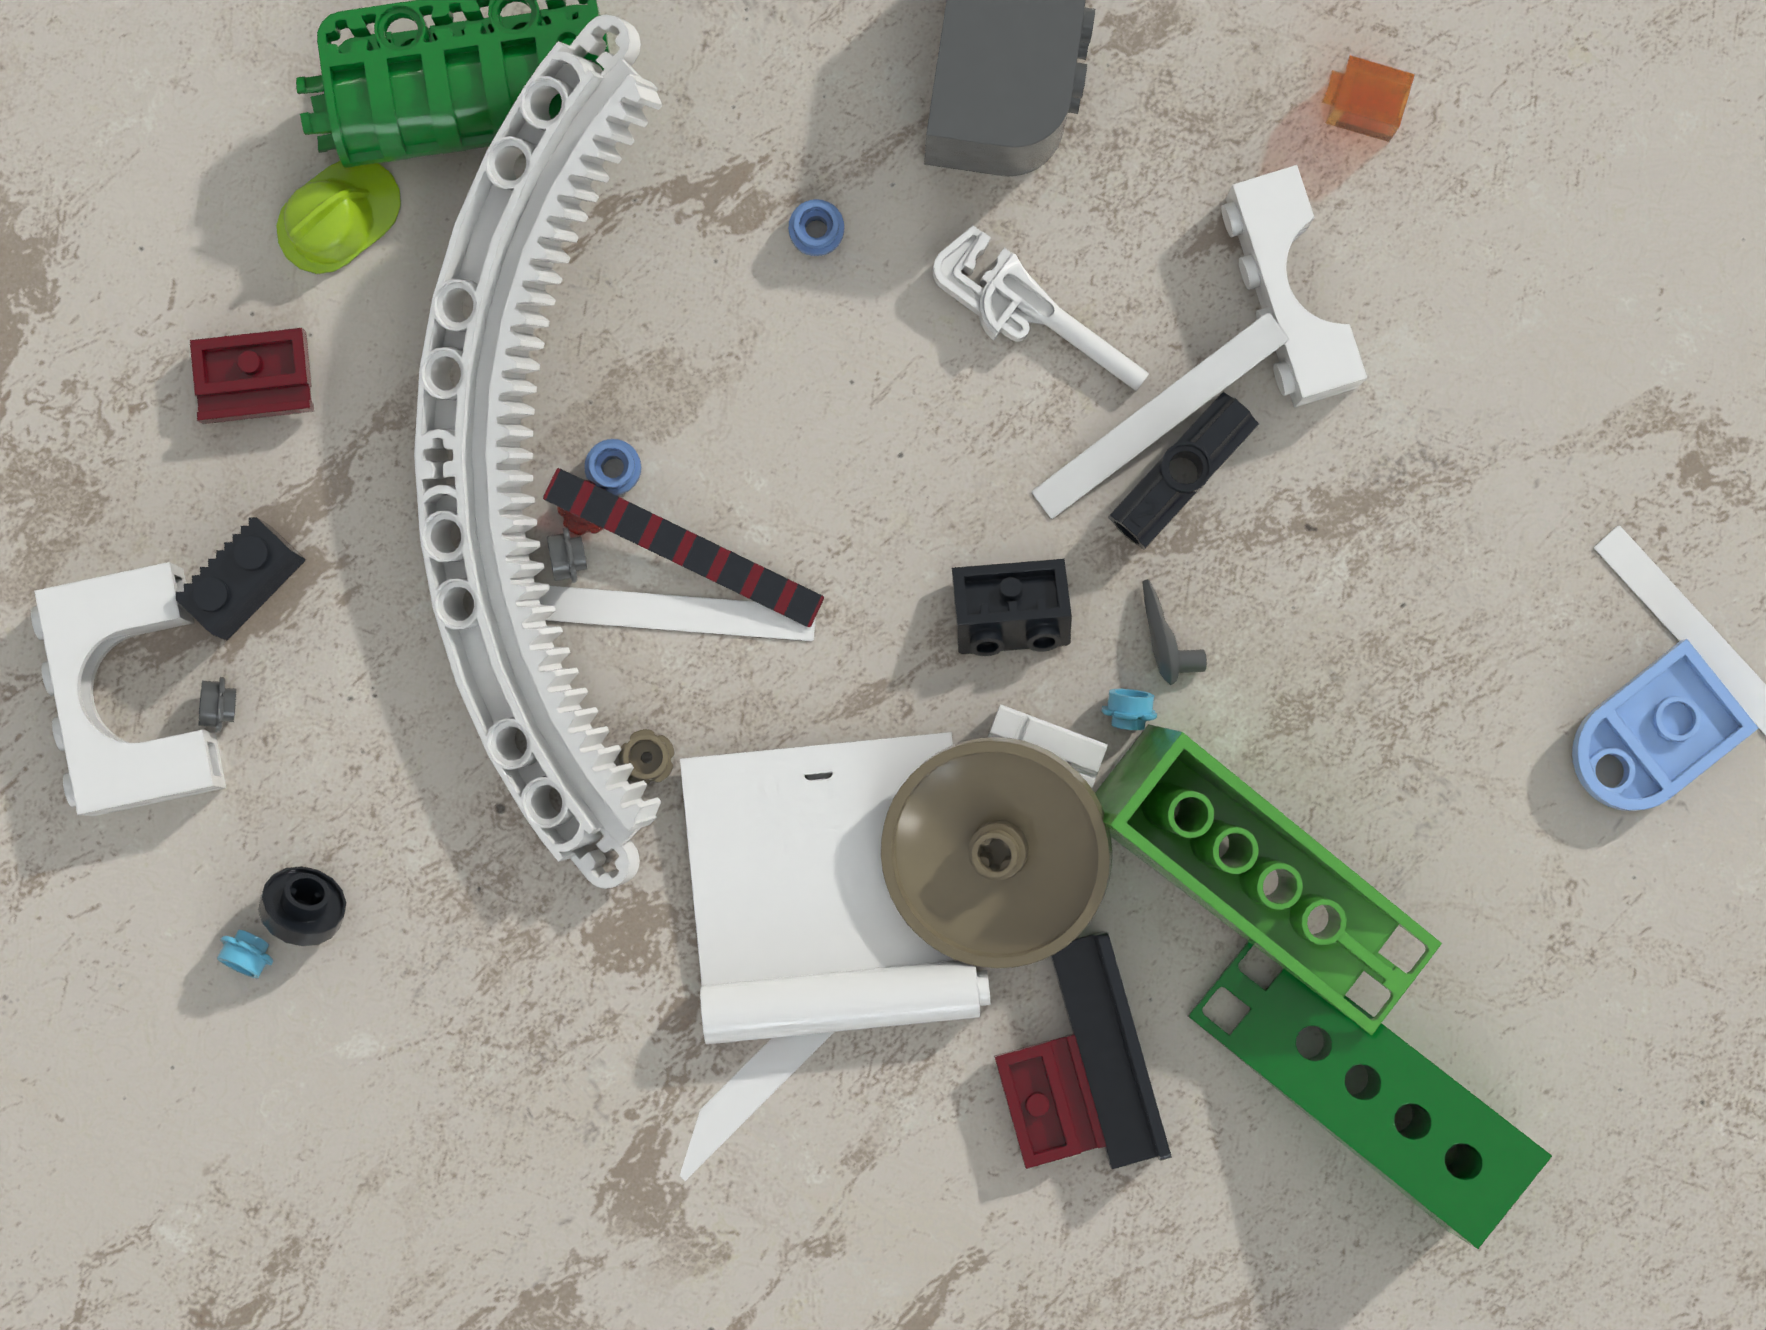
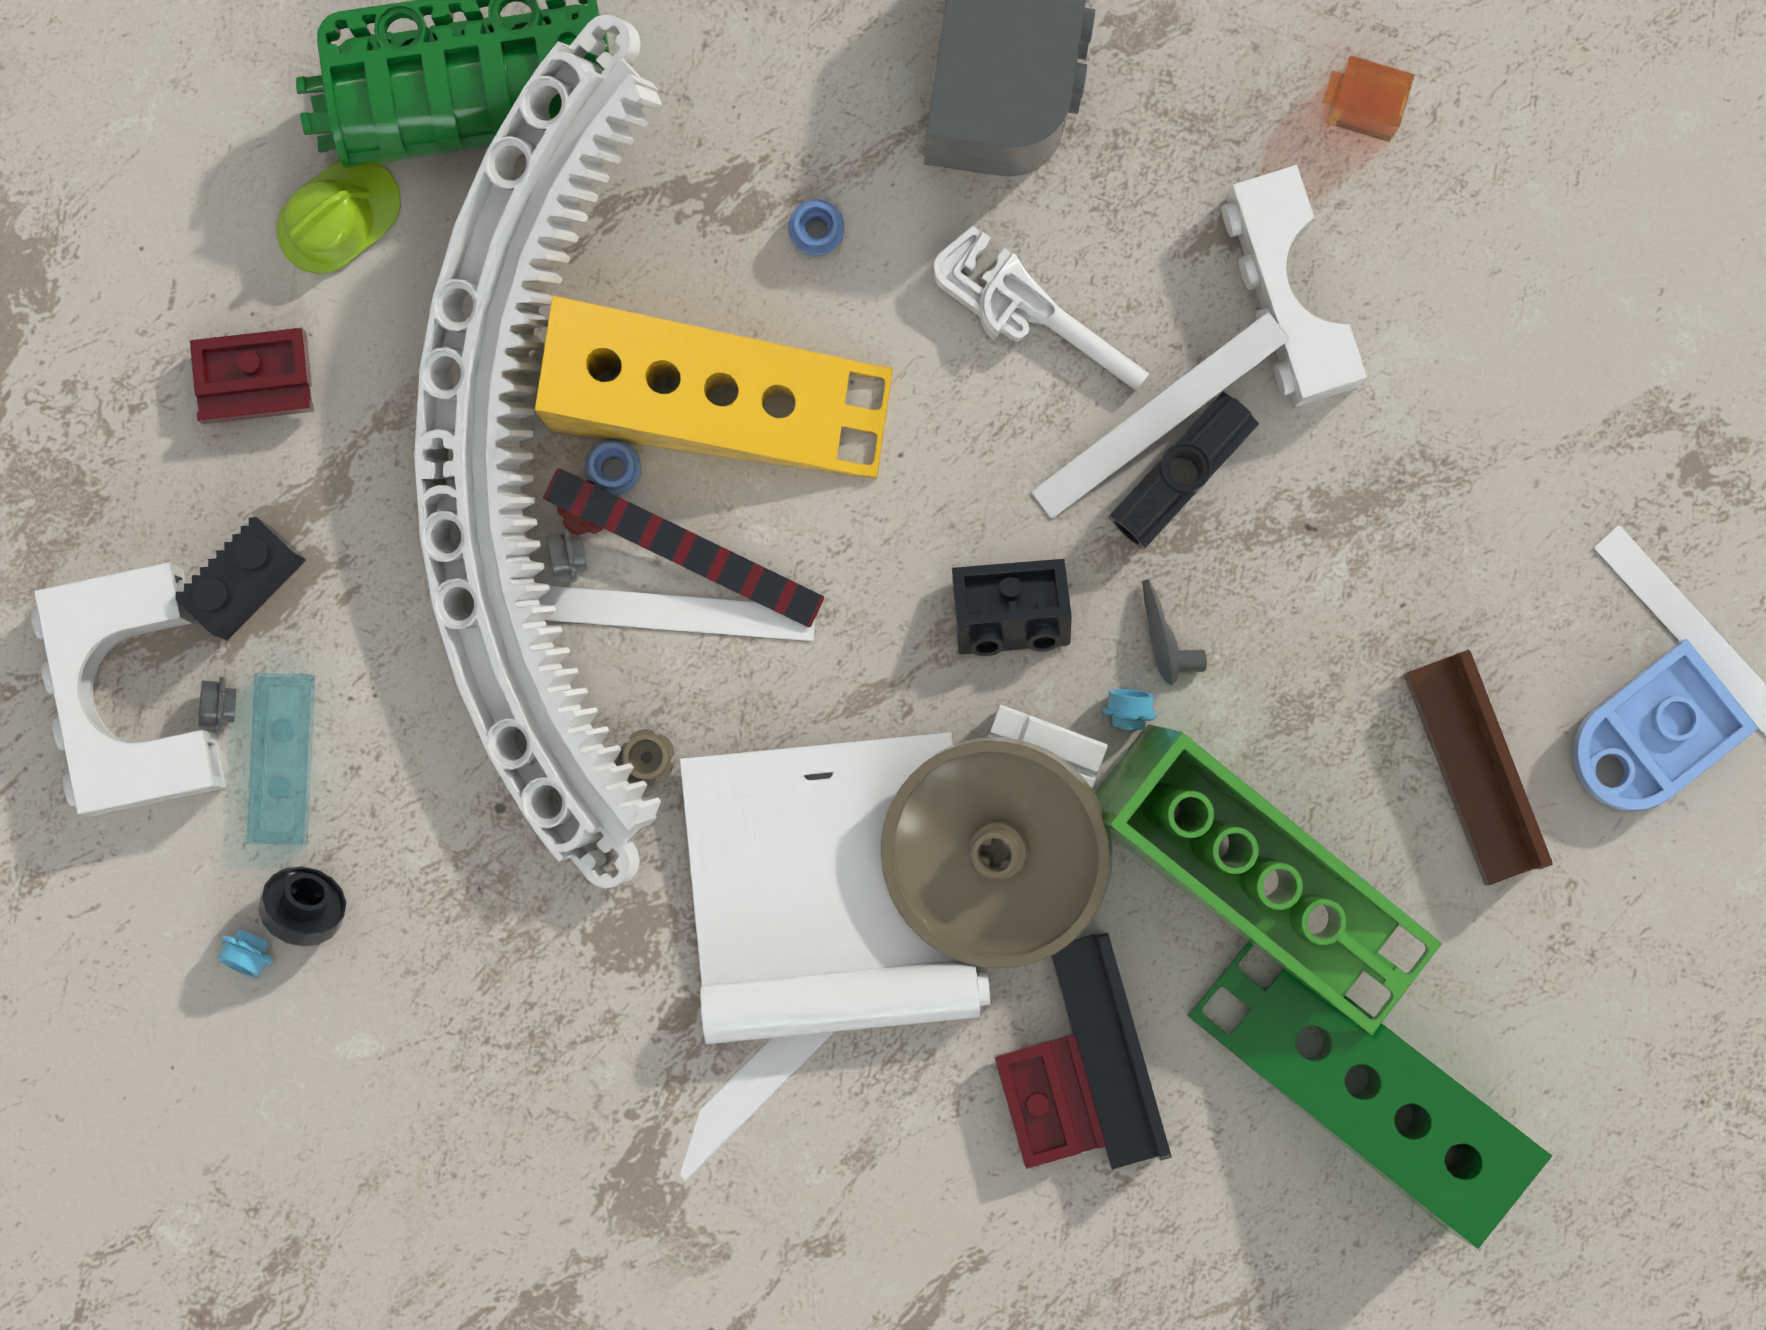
(280, 759): none -> clear light blue tile
(593, 338): none -> yellow piece
(1477, 768): none -> reddish brown panel

